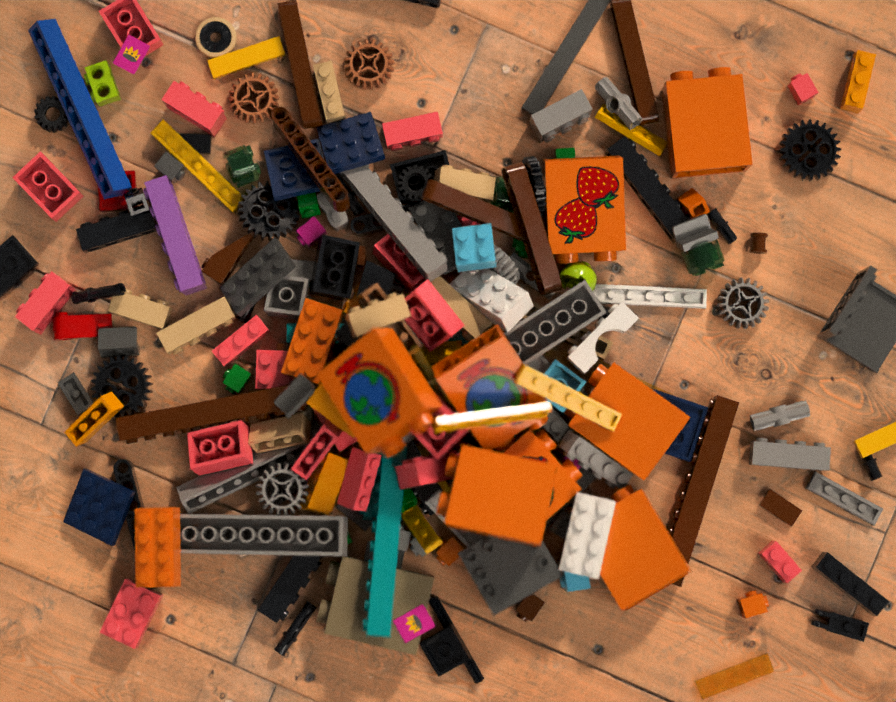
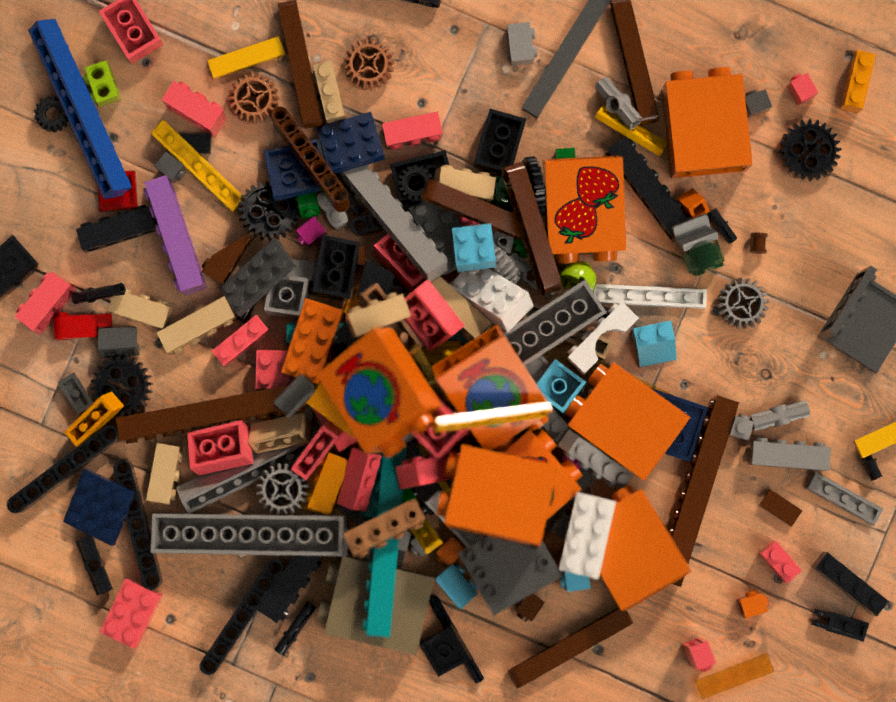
(48, 186): coral brick -> none
(55, 473): none -> black beam
(89, 553): none -> black piece
(131, 54): dark pink sticker -> none
(136, 197): black brick -> none
(157, 547): orange brick -> none
(165, 474): none -> tan brick
(211, 26): wheel -> none
(236, 379): green brick -> none
(238, 625): none -> black beam
(241, 166): clear green brick -> none
(383, 528): none -> medium nougat brick
(414, 623): dark pink sticker -> none
(456, 586): none -> medium azure slope
(499, 141): none -> black brick
(504, 242): none -> light grey brick
(520, 43): none -> light grey brick
(561, 116): light grey brick -> none
(567, 397): yellow tile -> none
(569, 647): none -> reddish brown beam
(654, 343): none -> medium azure slope
(699, 654): none -> coral brick
(741, 427): none -> light grey brick
(757, 102): none -> dark grey brick

